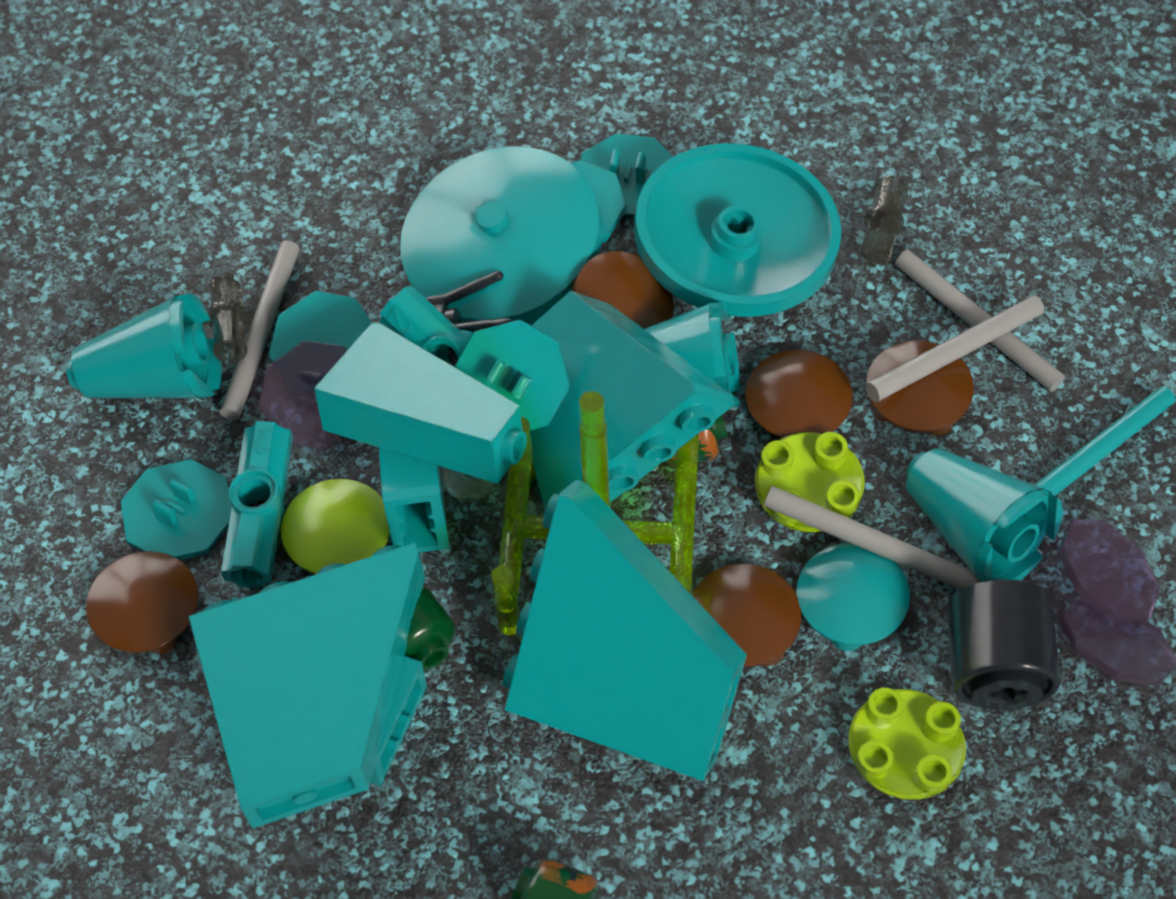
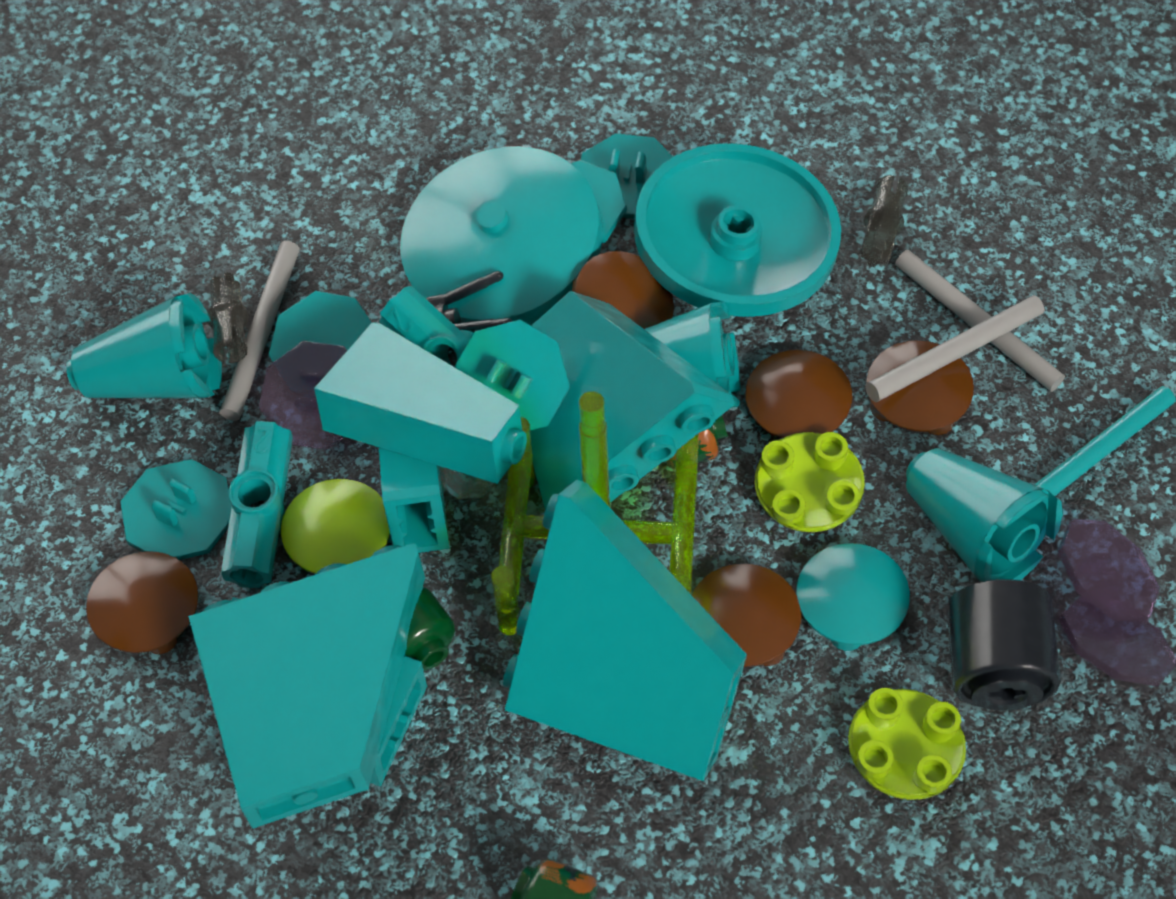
(869, 538): light grey bar -> none

